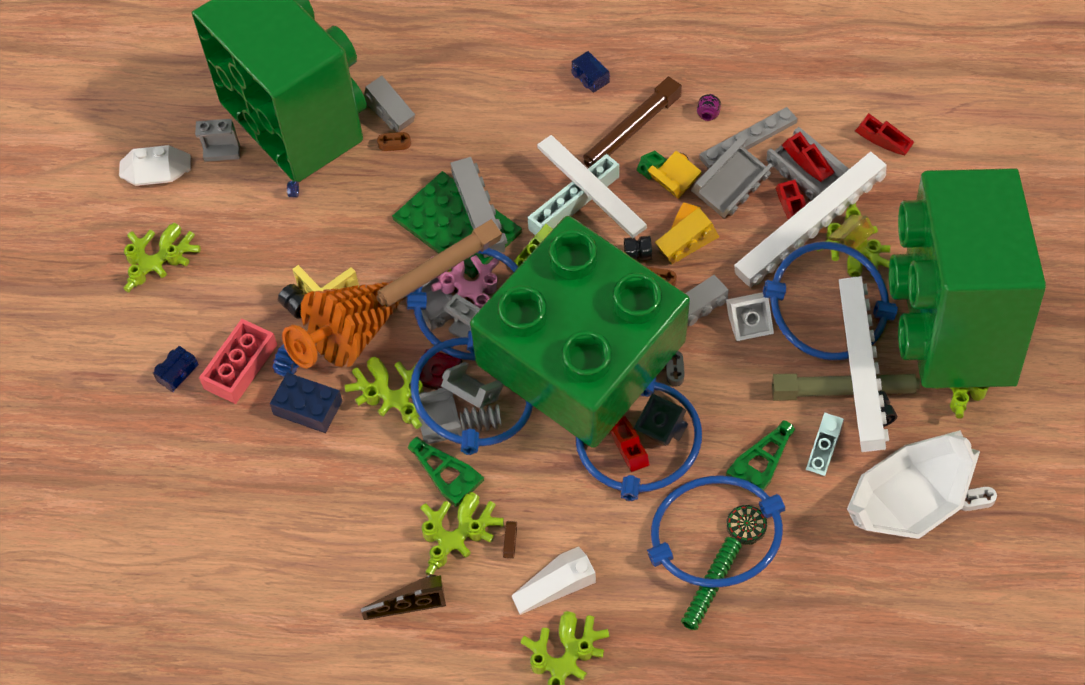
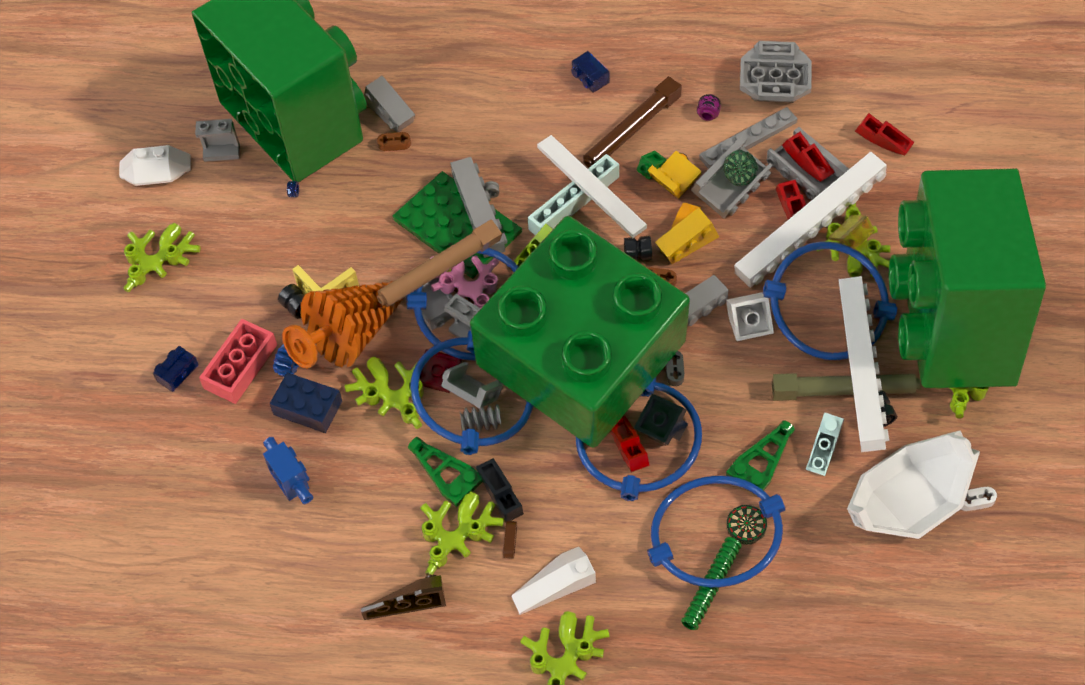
(287, 471): none -> blue brick
(442, 410): light grey panel -> none
(492, 188): none -> light grey bush
(500, 490): none -> black slope
(740, 168): none -> clear green tile
(775, 72): none -> light grey piece

